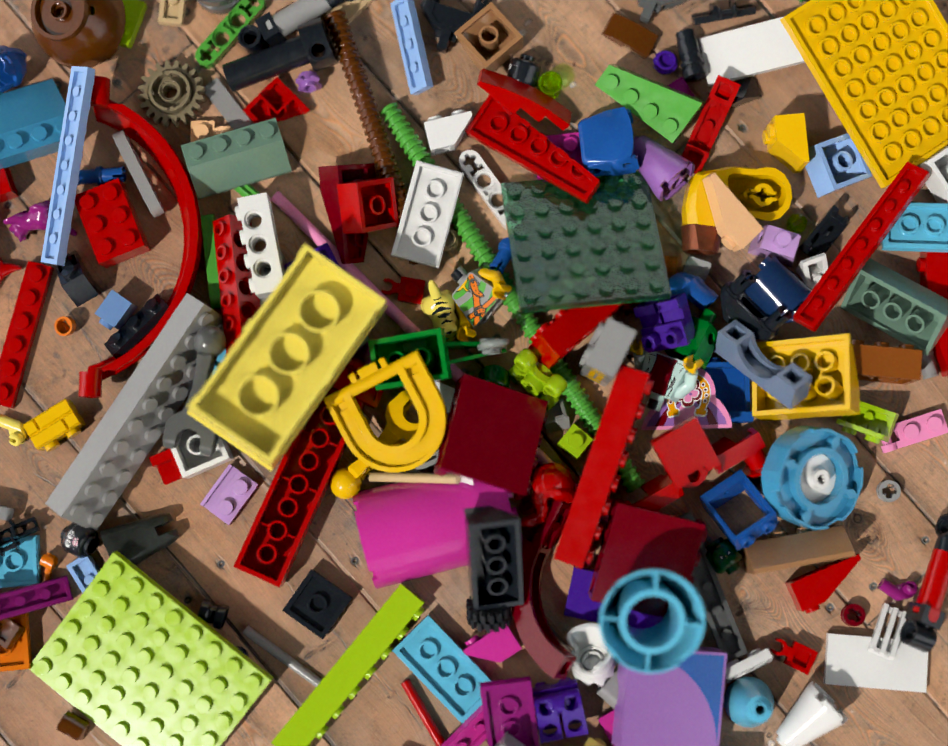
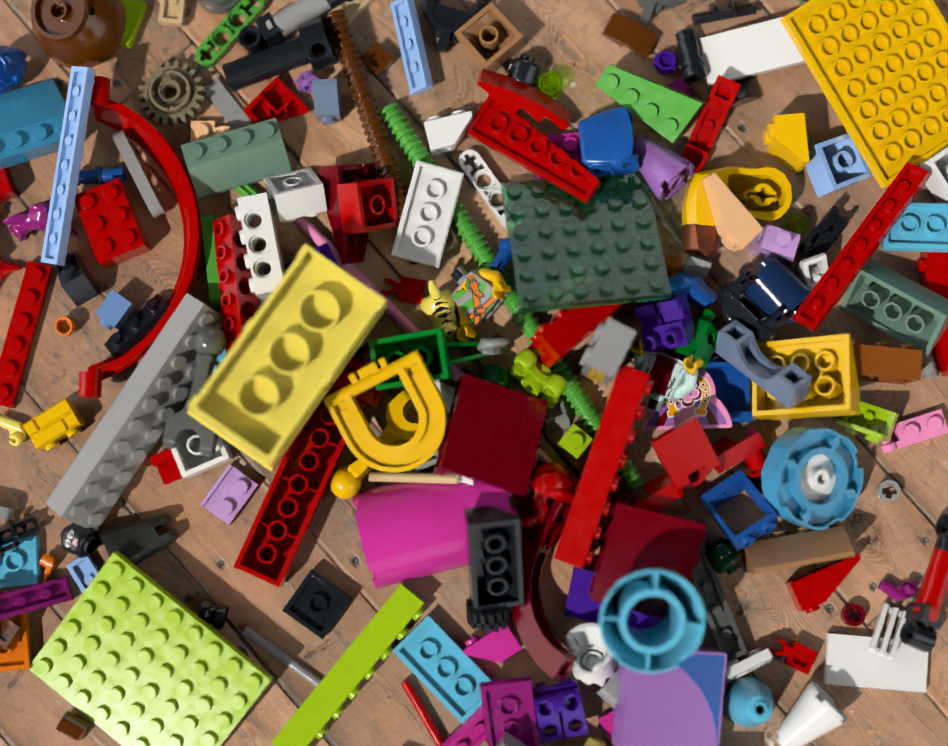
(296, 194): none -> white slope
(327, 101): none -> sand blue slope
(377, 59): none -> reddish brown plate

